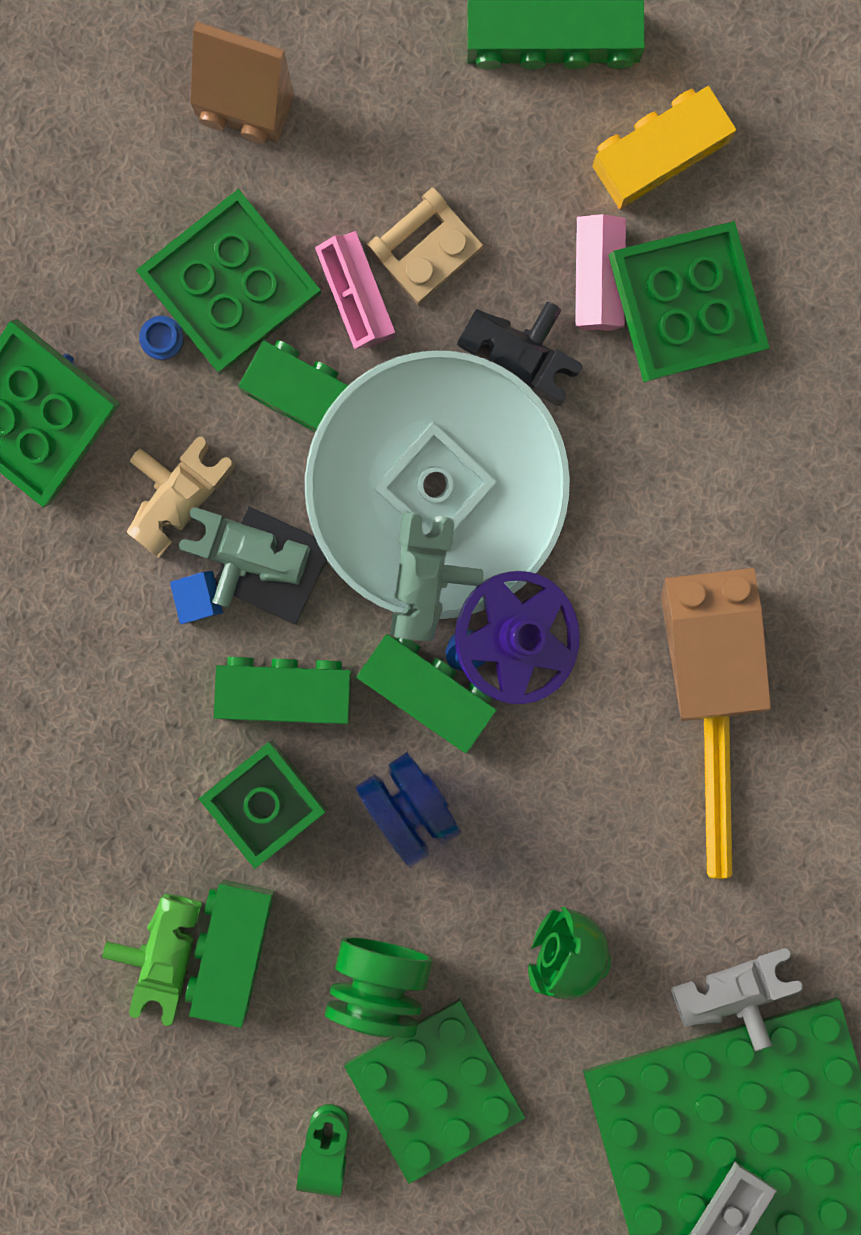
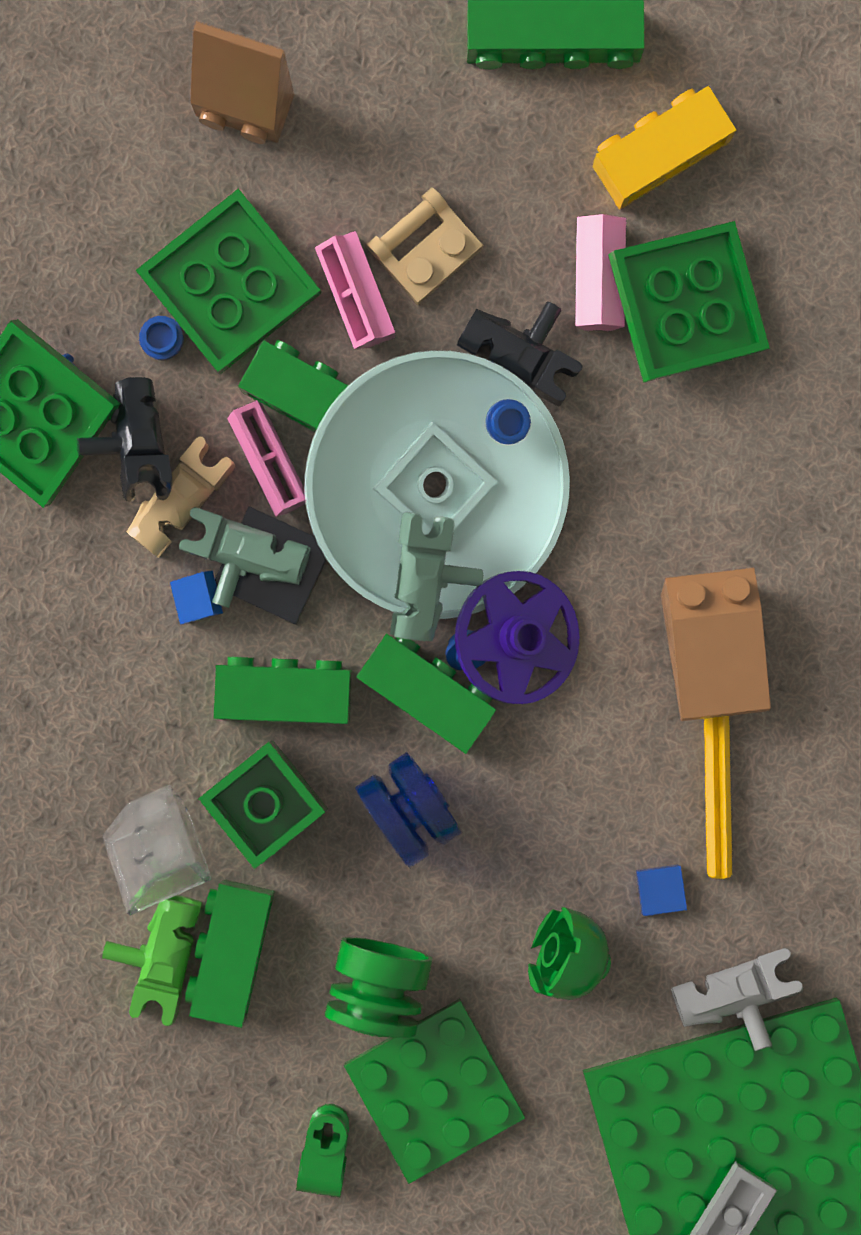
(136, 439): none -> black piece
(155, 850): none -> clear slope
(262, 462): none -> bright pink piece
(508, 421): none -> blue plate
(661, 890): none -> blue tile

